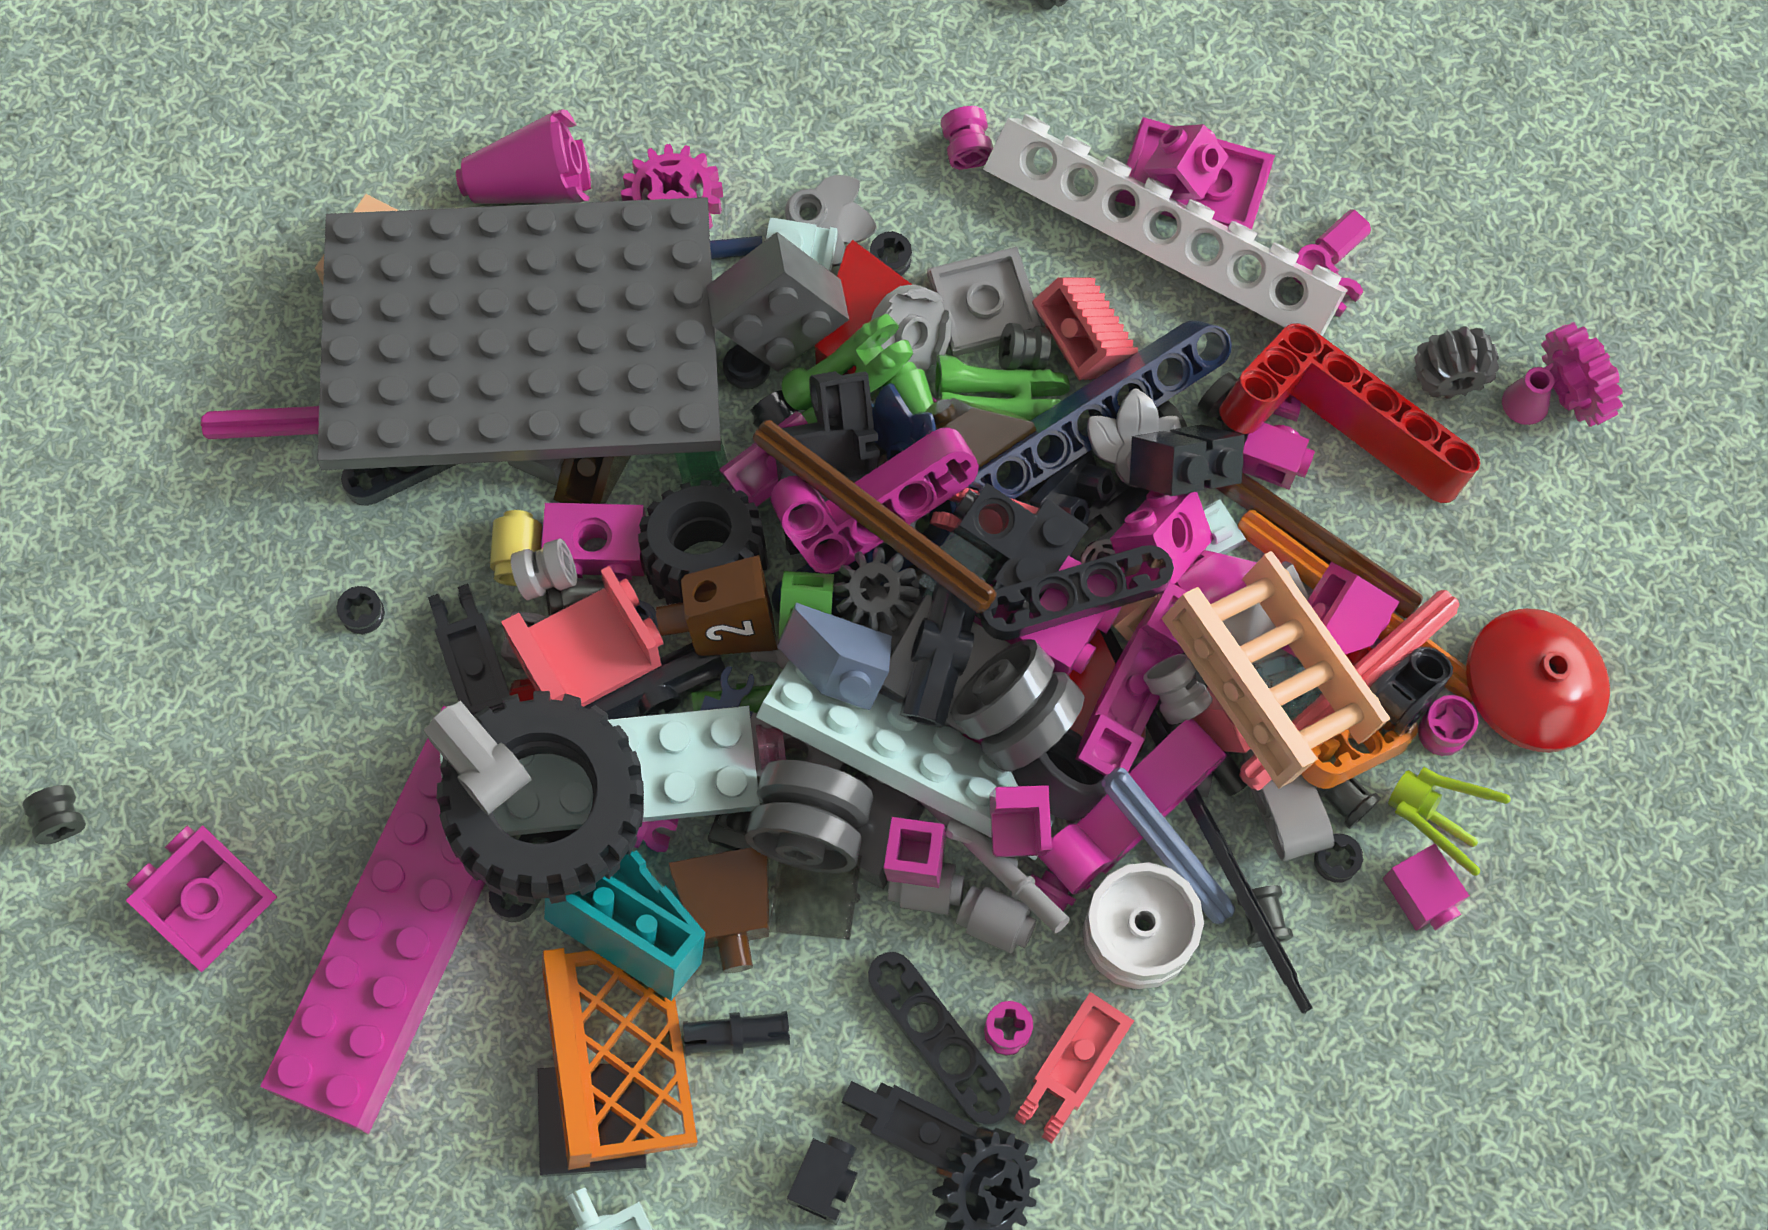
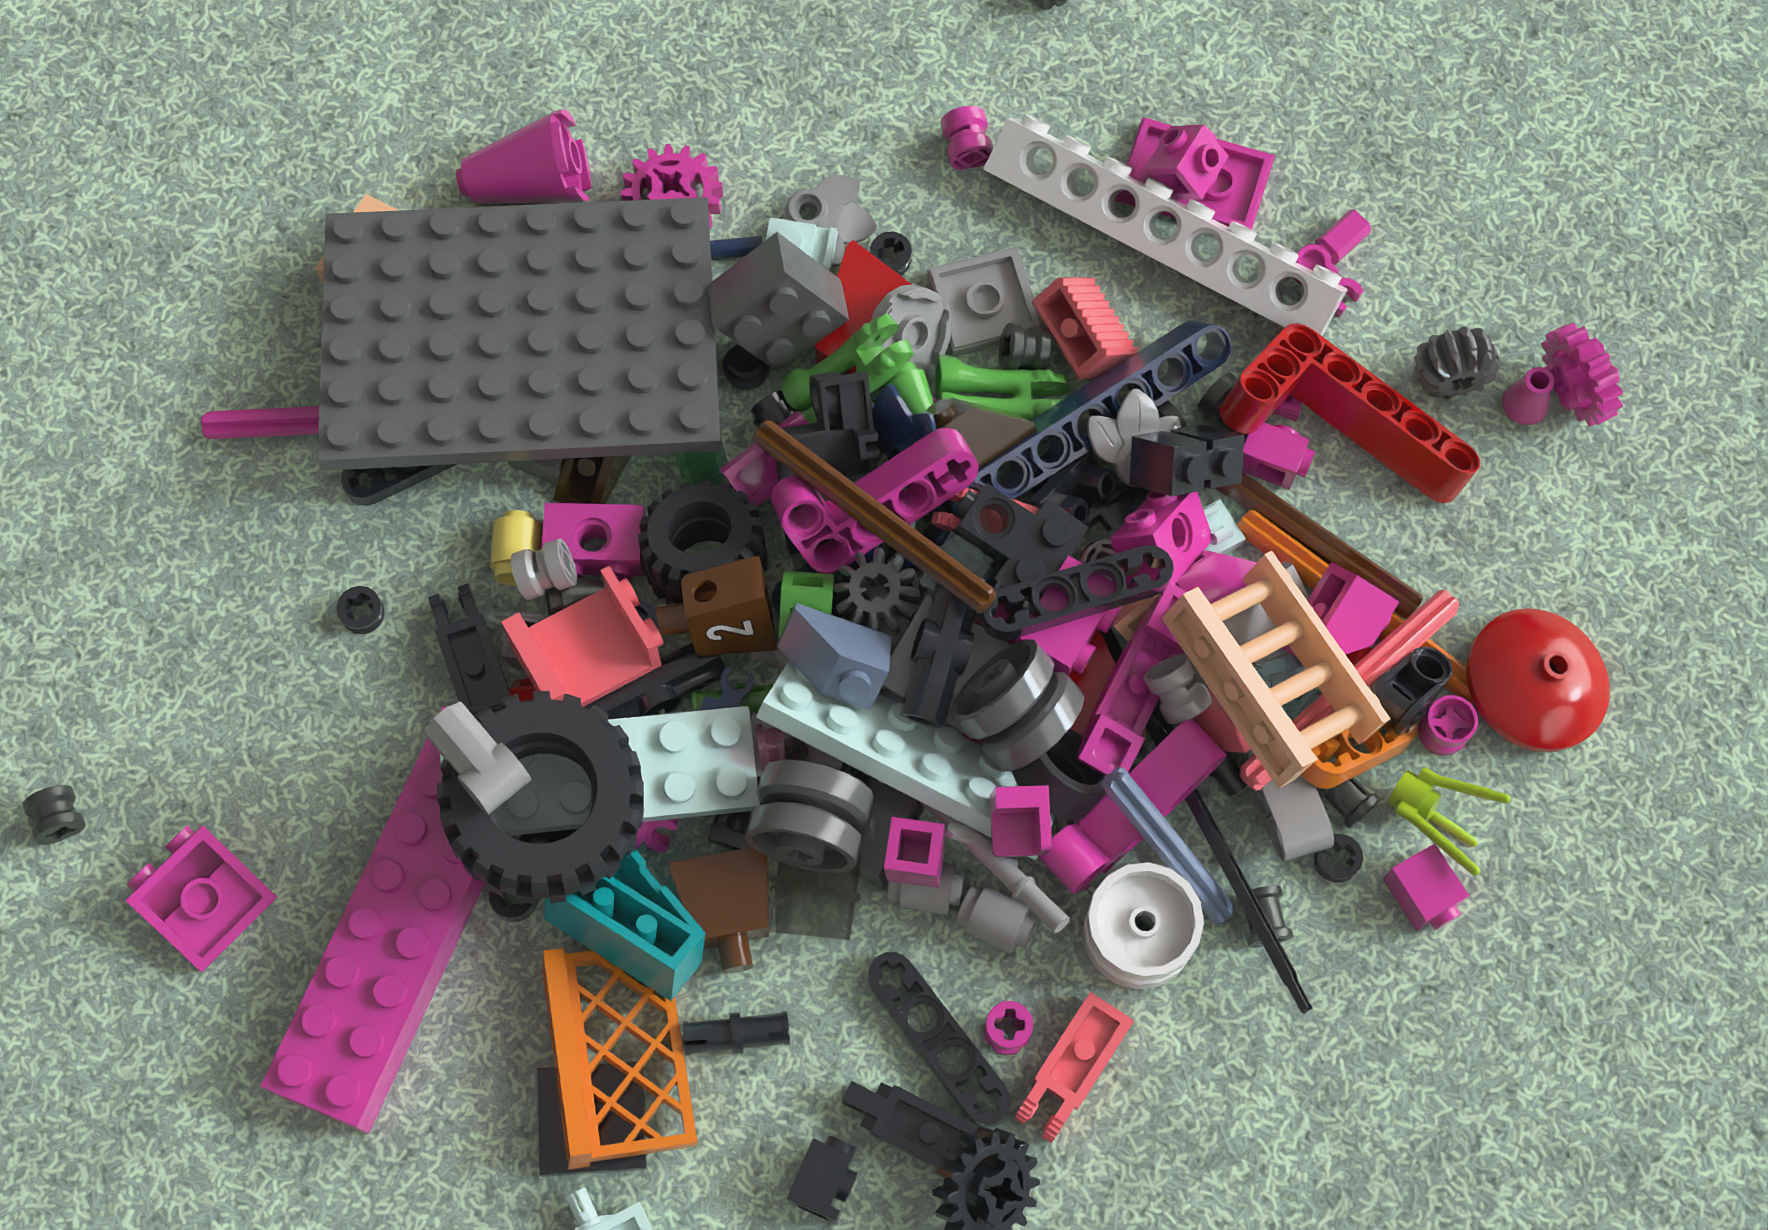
(1054, 890): dark pink plate -> none

